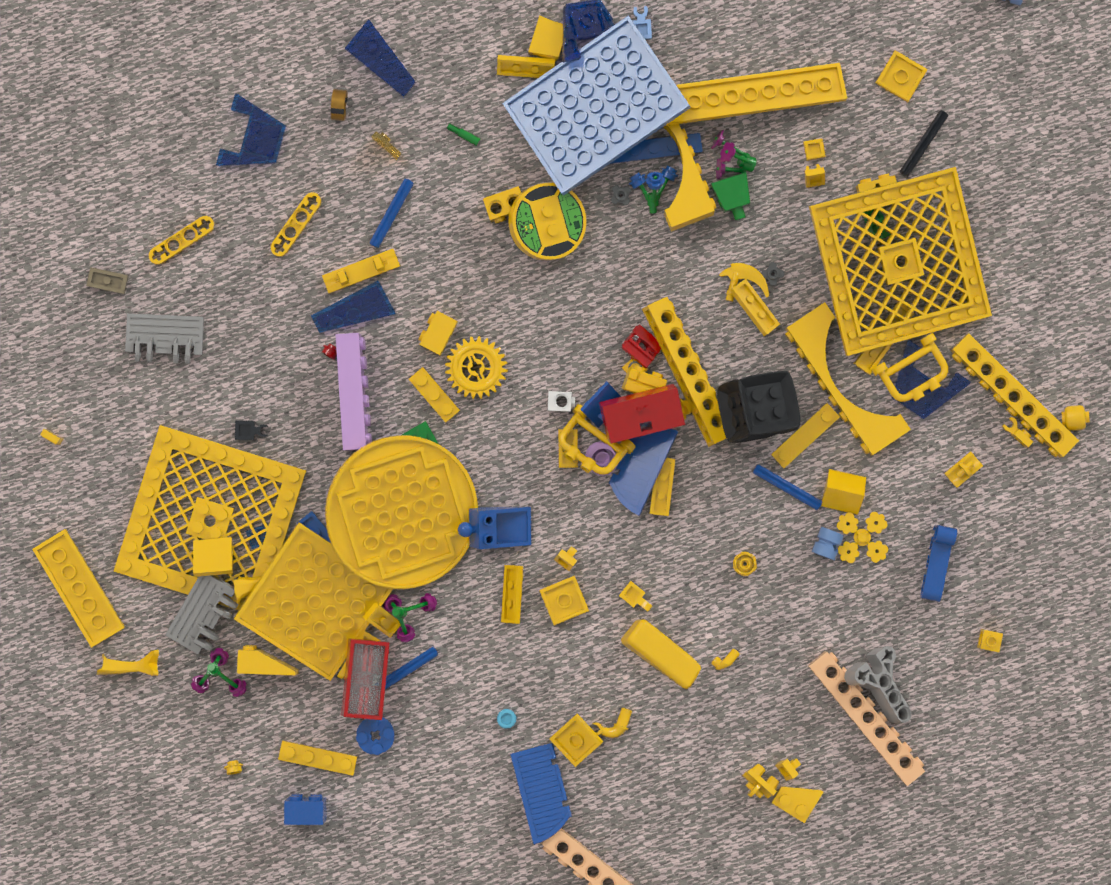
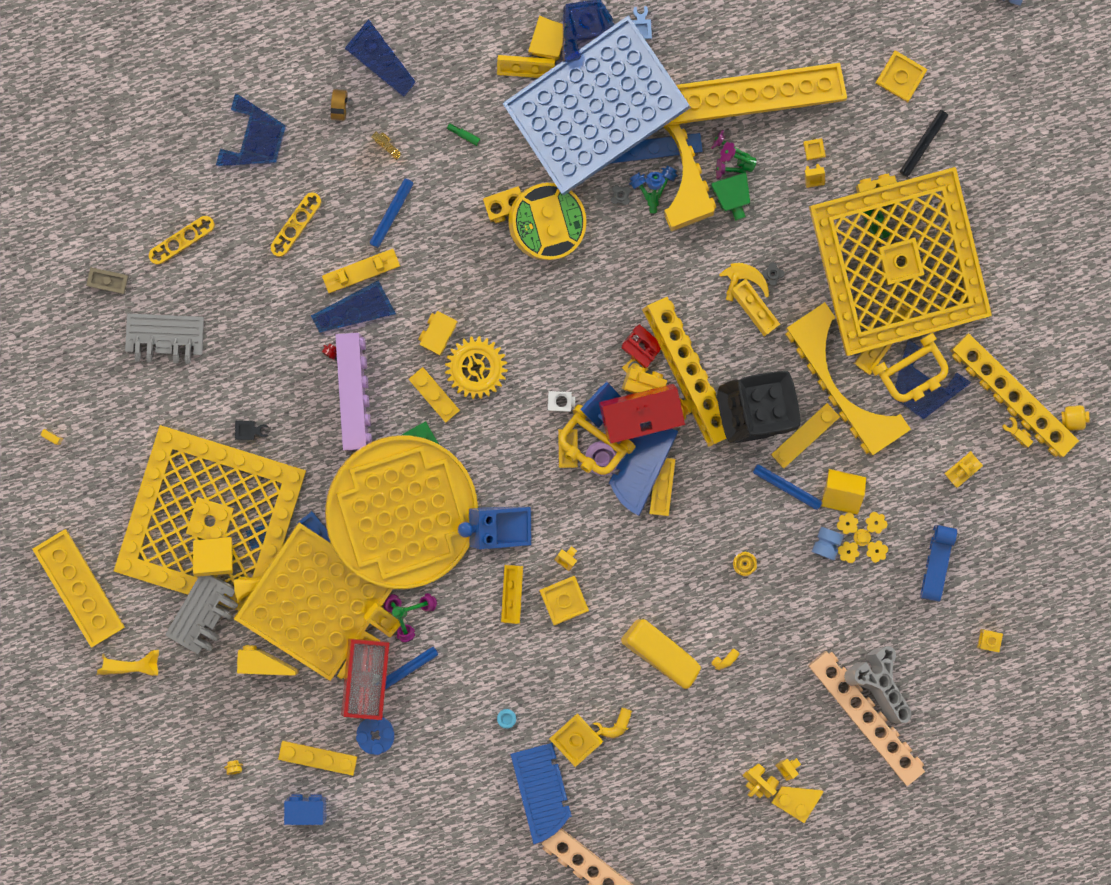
(218, 658): magenta plant -> none
(633, 594): yellow plate -> none

